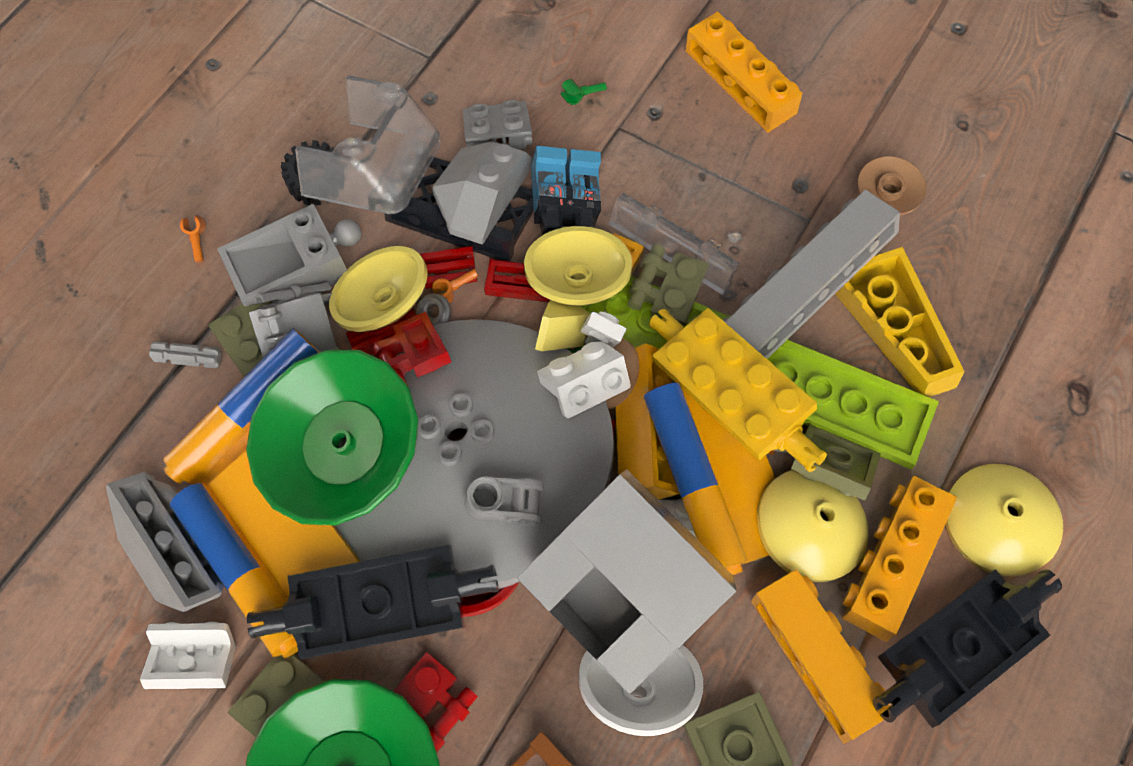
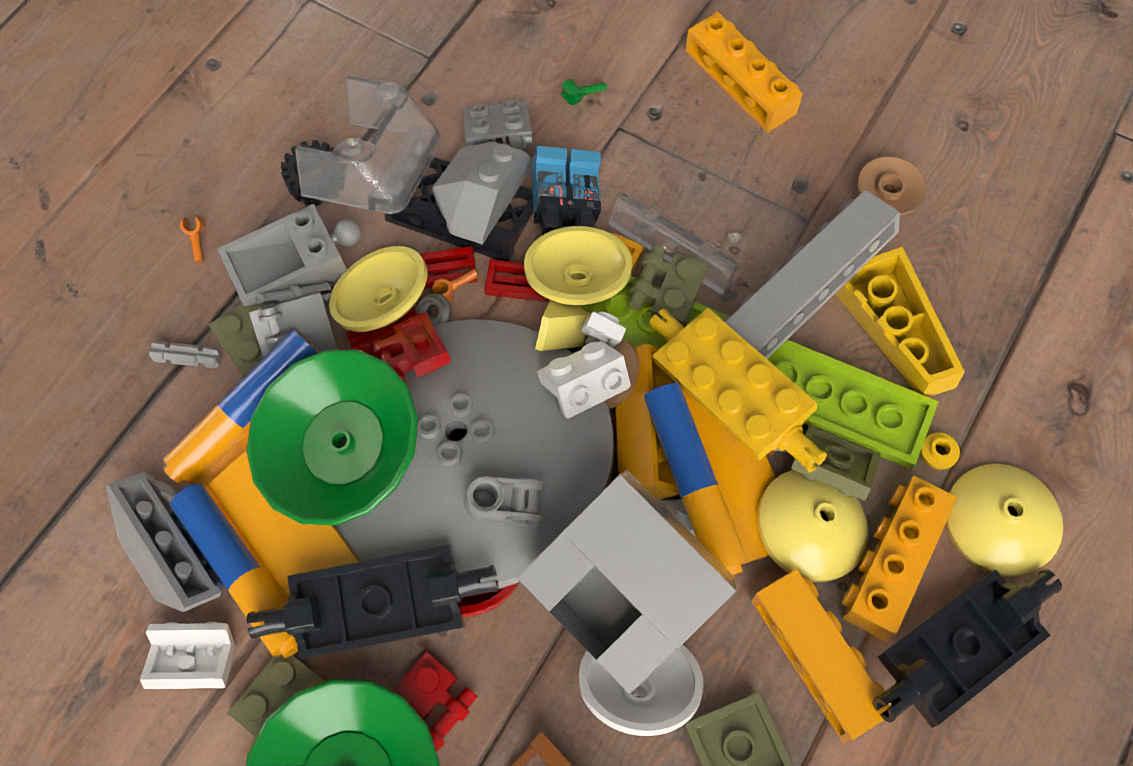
(933, 458): none -> yellow plate

